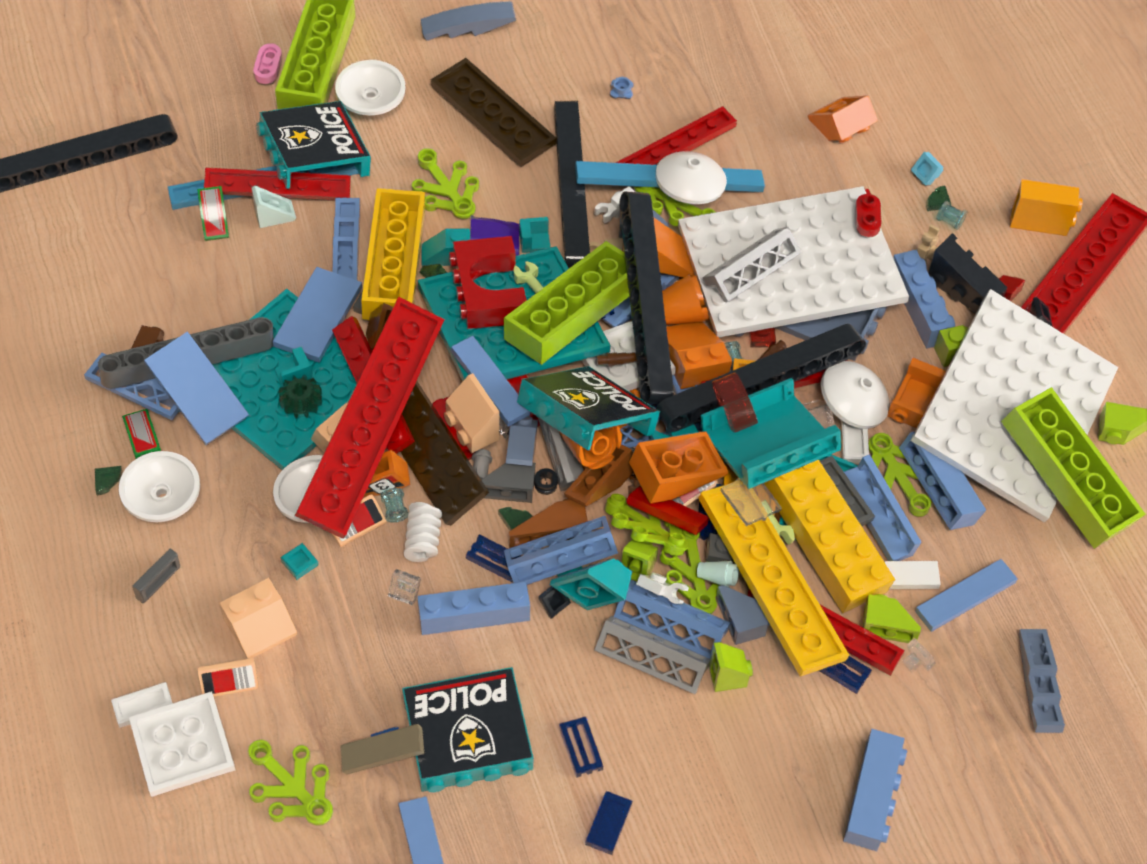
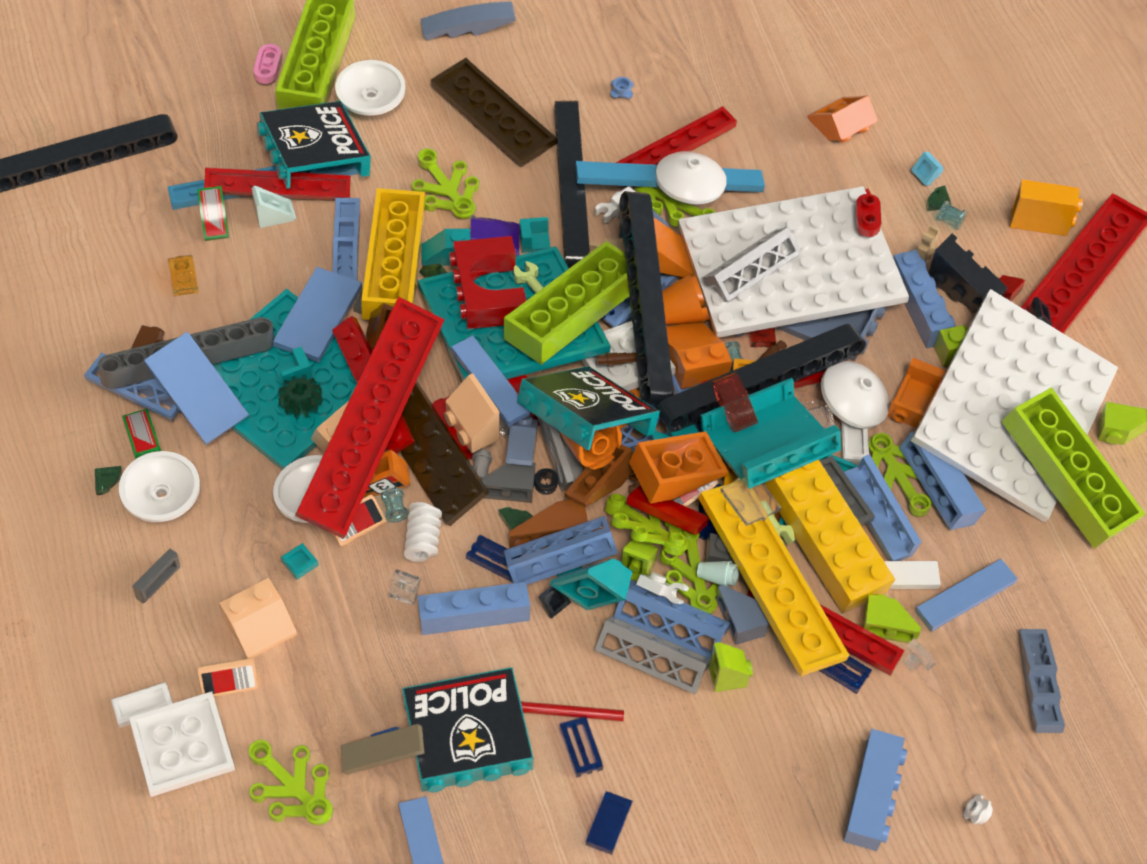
(183, 275): none -> clear yellow bracket
(572, 711): none -> red bar
(978, 810): none -> white plate

